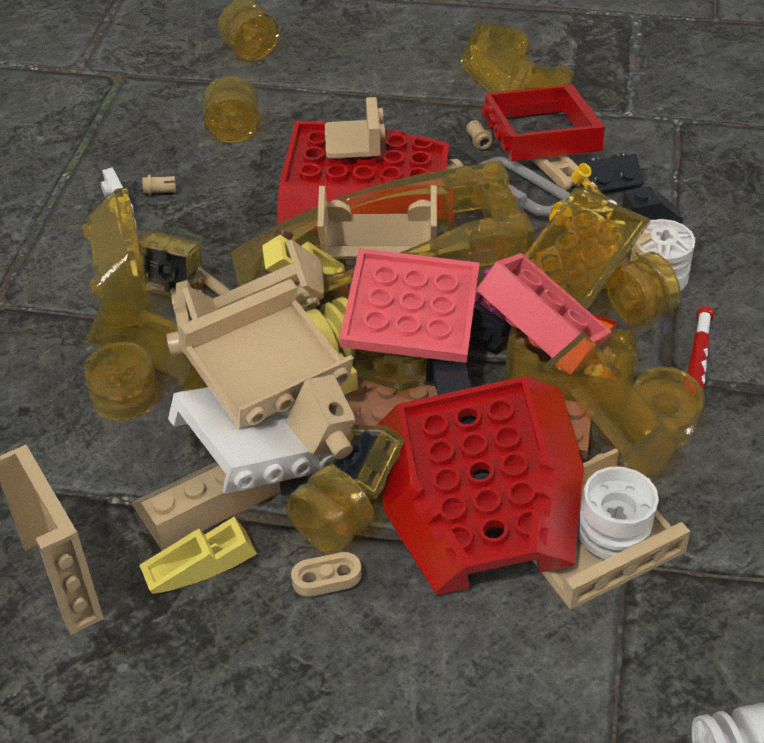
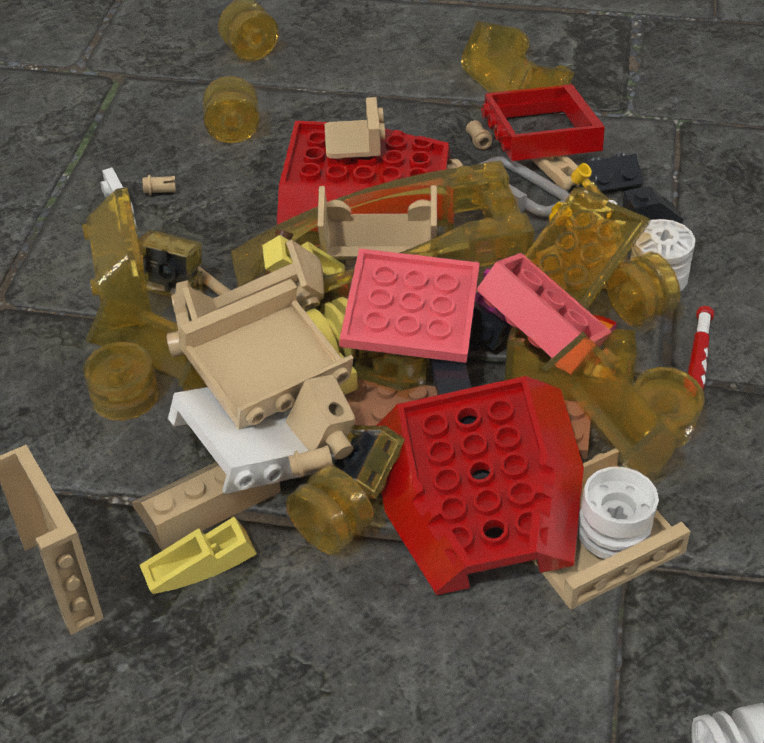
(310, 460): none -> tan pin
(326, 573): tan plate -> none

